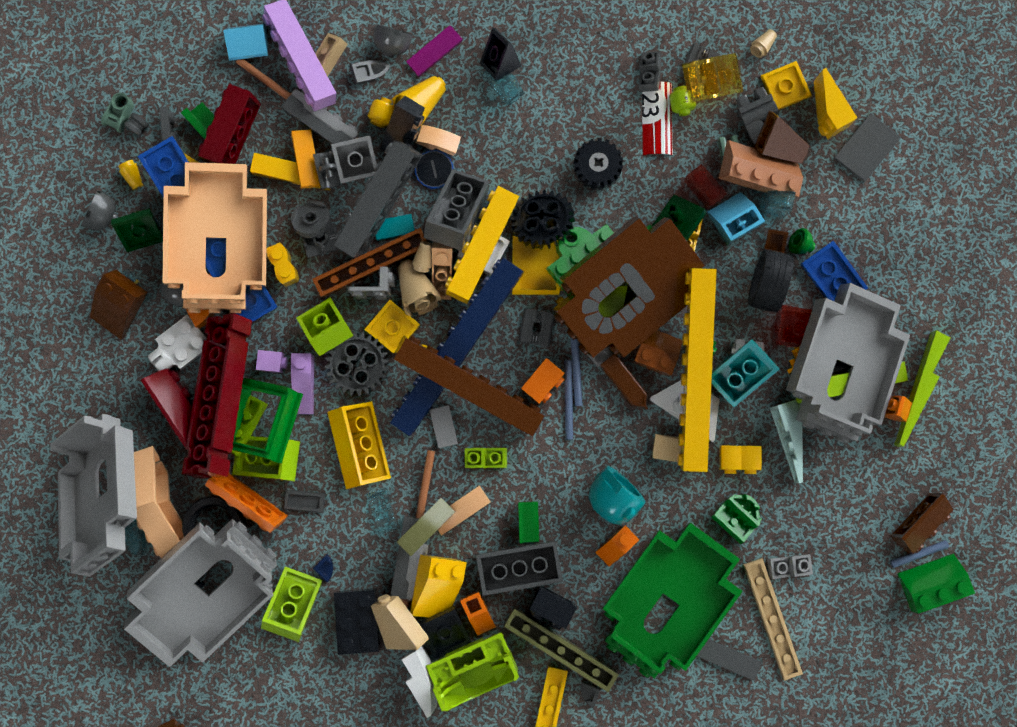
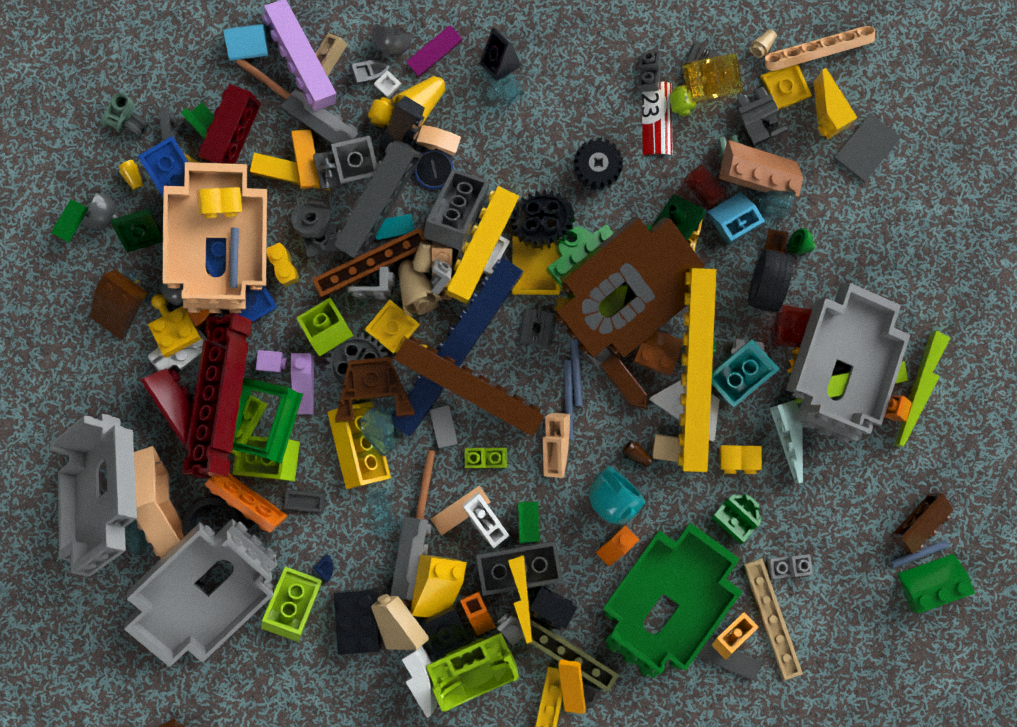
(69, 220): none -> green panel
(172, 330): none -> yellow plate
(219, 201): none -> yellow brick
(234, 243): none -> sand blue piece
(372, 380): none -> reddish brown wing
(378, 430): none -> clear light blue slope
(387, 84): none -> white plate
(425, 526): olive slope -> none
(441, 276): none -> light grey bracket
(485, 520): none -> white slope
(510, 628): none -> light grey bracket
(522, 607): none -> yellow slope
(542, 382): orange brick -> none
(556, 444): none -> light nougat slope
(572, 686): none -> light orange tile
(636, 453): none -> reddish brown cone
(734, 636): none -> light orange brick
(780, 140): reddish brown slope -> none
(802, 54): none -> light nougat beam
(830, 269): blue plate -> none

